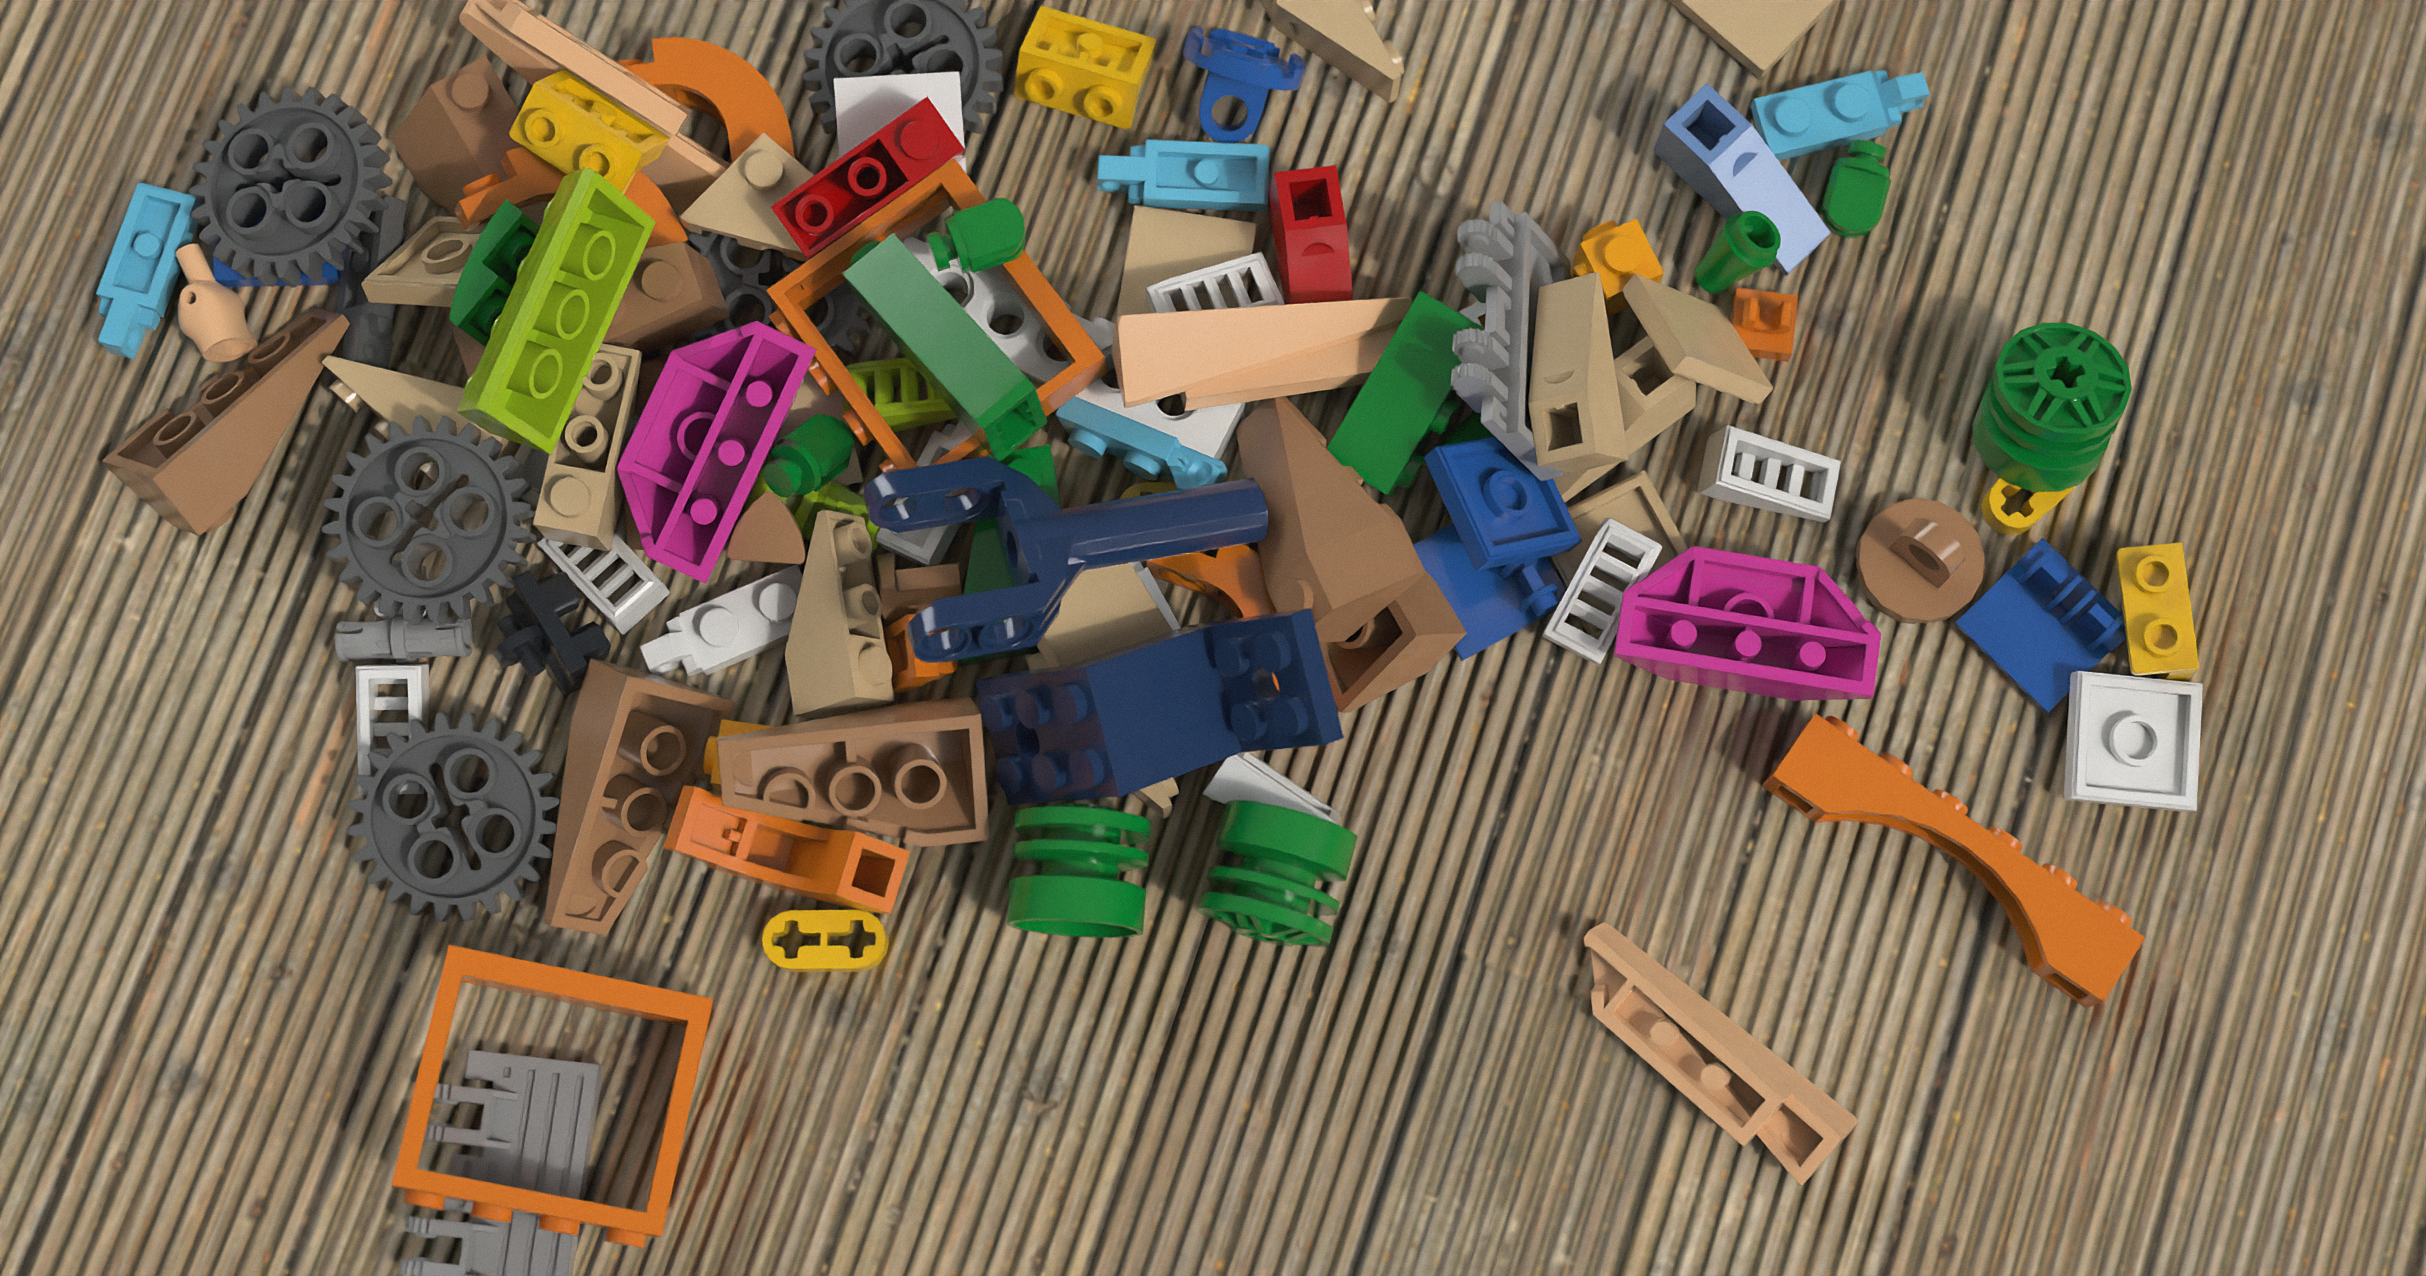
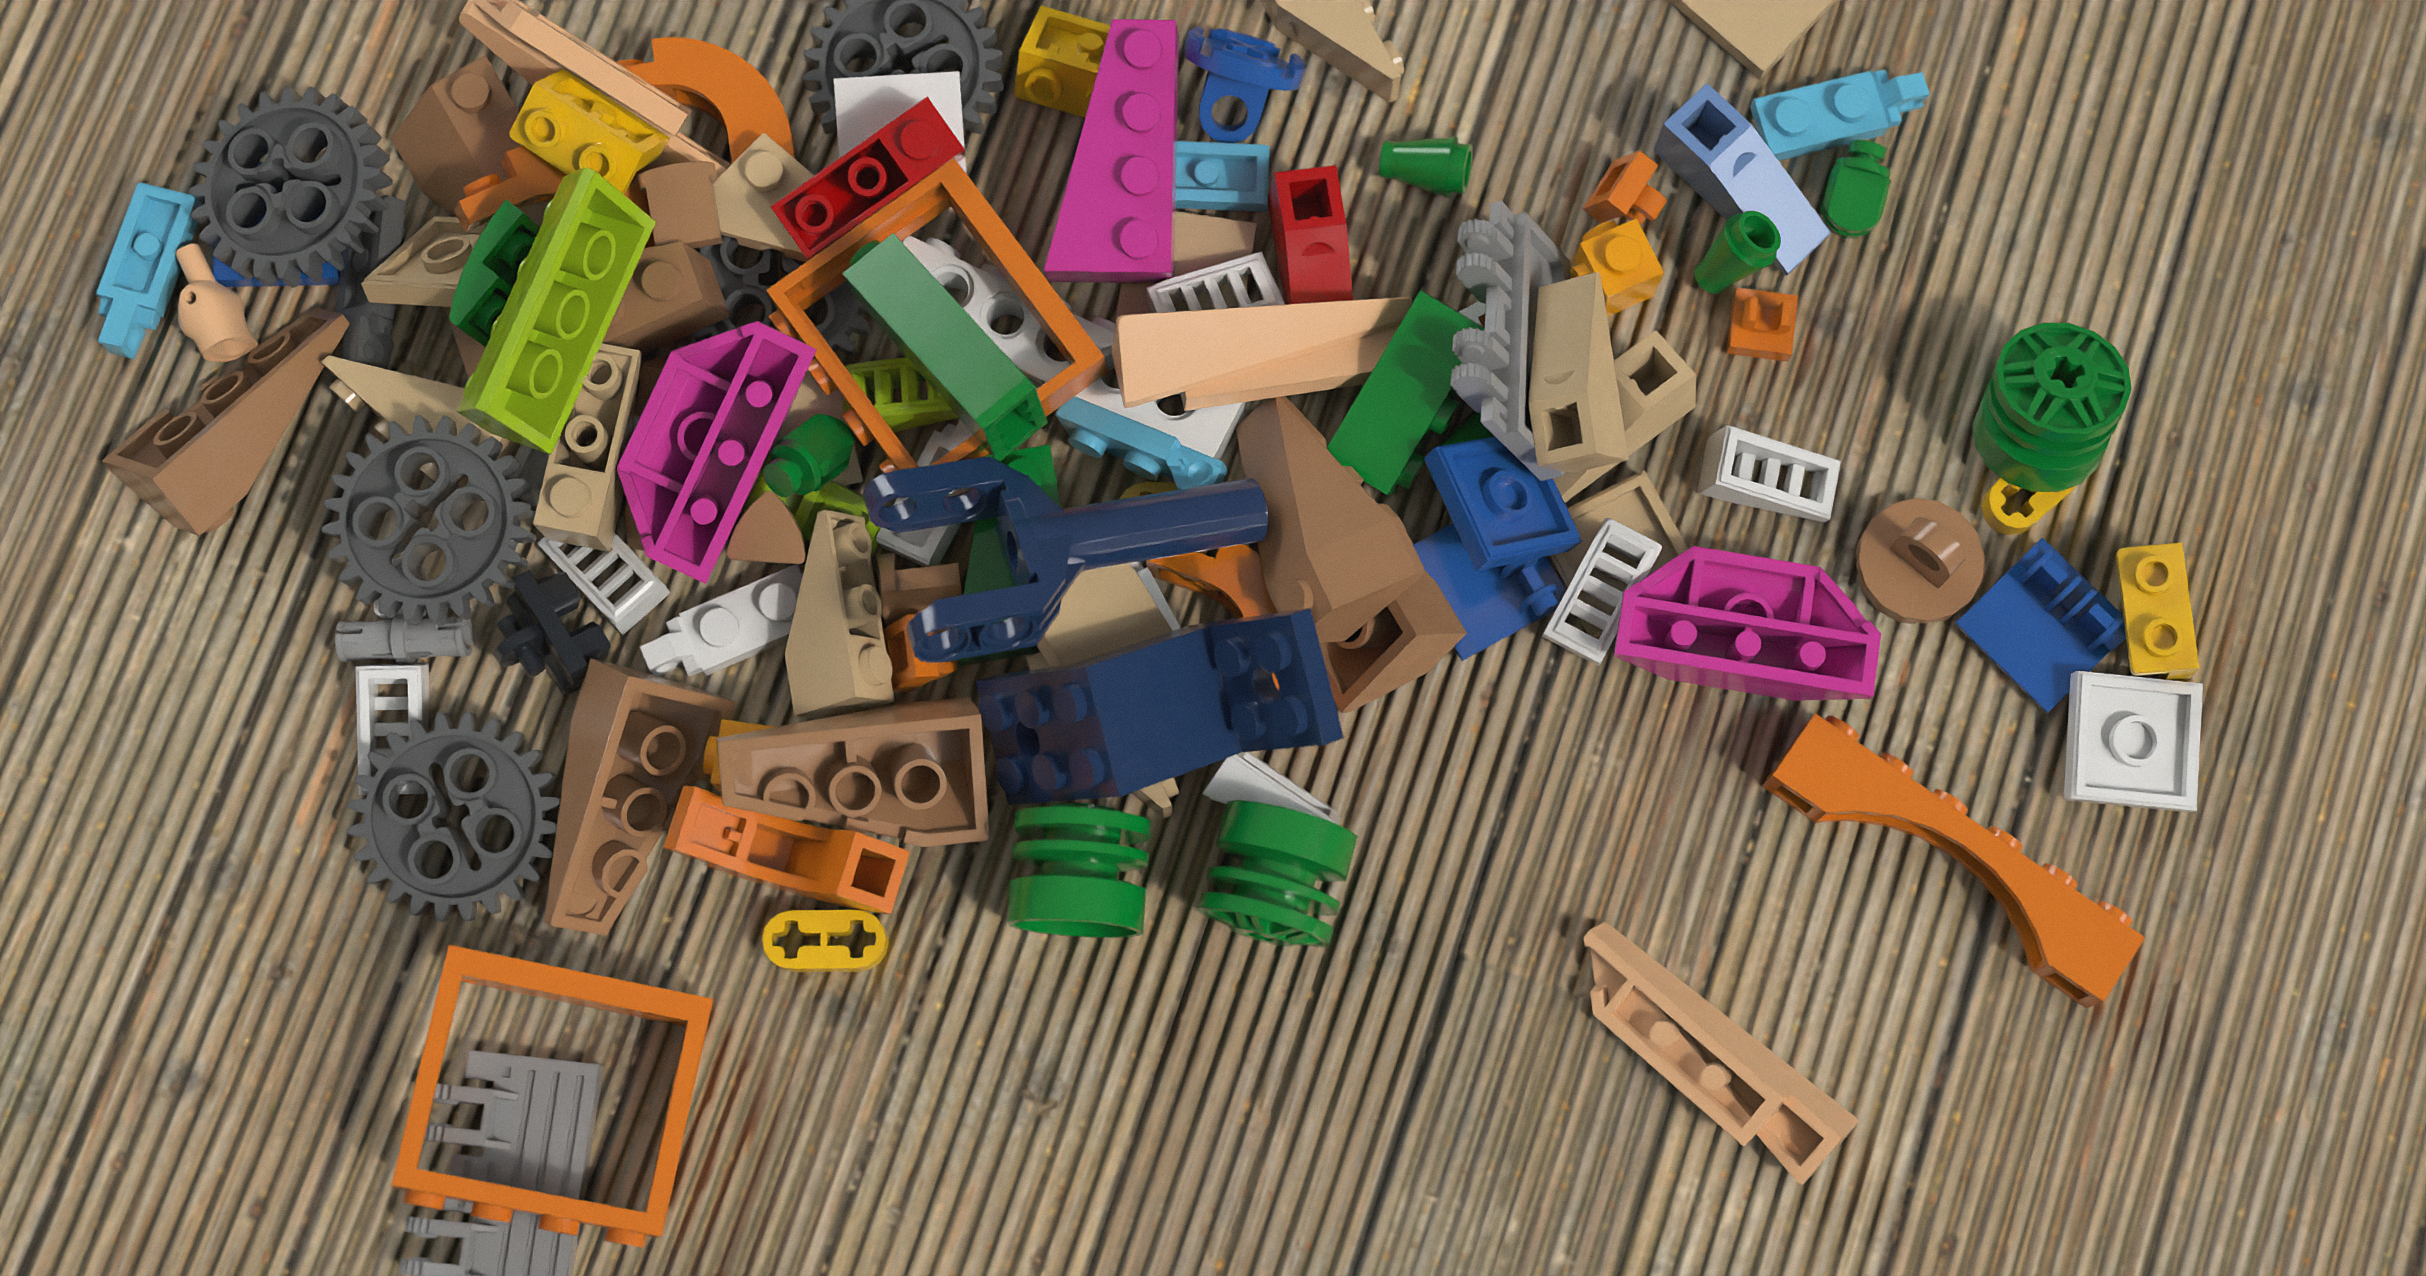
(683, 203): none -> medium nougat tile
(980, 237): green arm -> none
(1123, 177): none -> dark pink wedge
(1428, 164): none -> green cone
(1625, 191): none -> orange tile
(1696, 339): tan tile -> none

